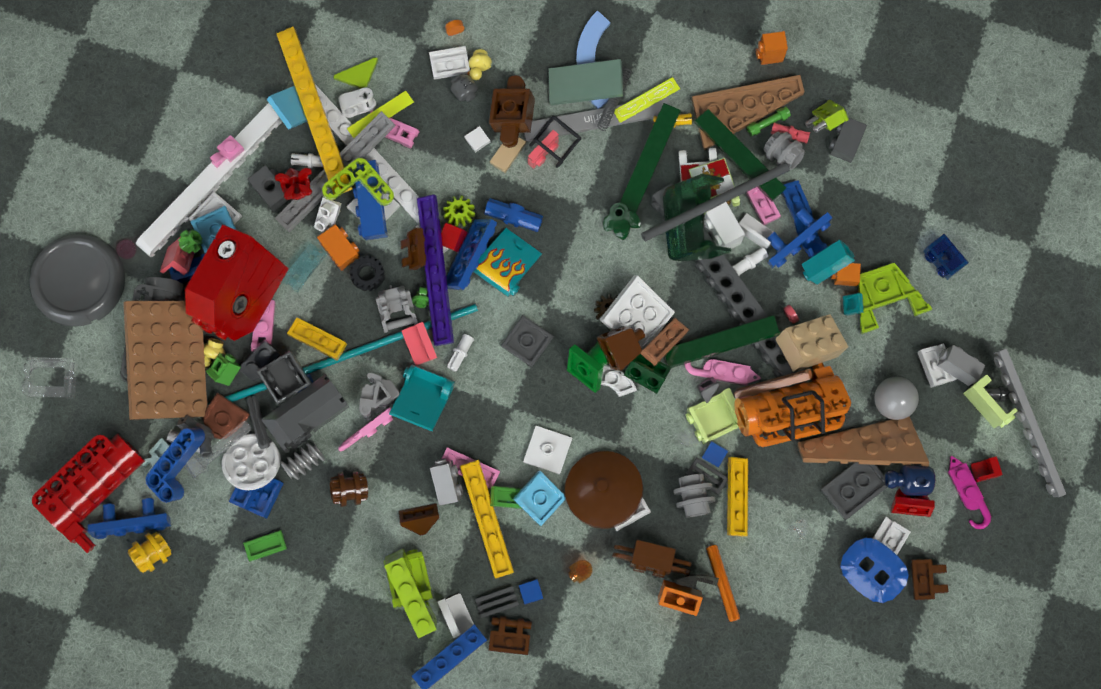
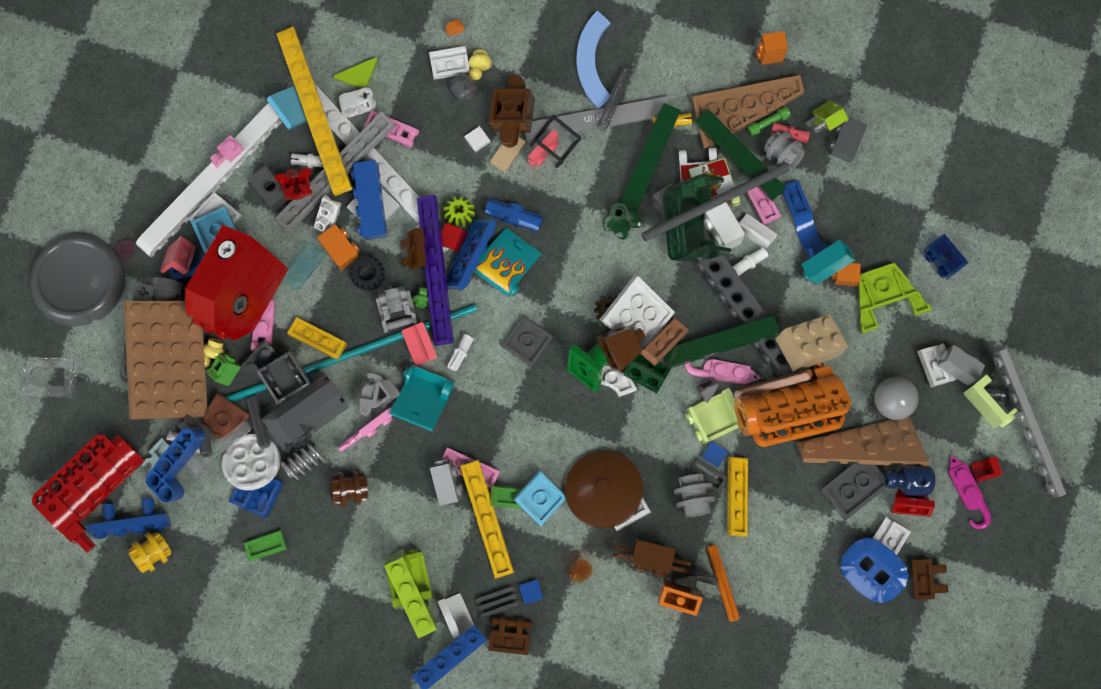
(190, 241): bright green gear -> none
(362, 176): lime beam -> none
(389, 109): neon yellow sticker -> none
(419, 518): reddish brown slope -> none
(547, 450): white plate -> none
(585, 82): sand green tile -> none
(646, 100): neon yellow sticker -> none
(791, 314): coral tile -> none
(812, 227): blue plate -> none
(822, 429): black piece -> none
(853, 304): teal tile -> none

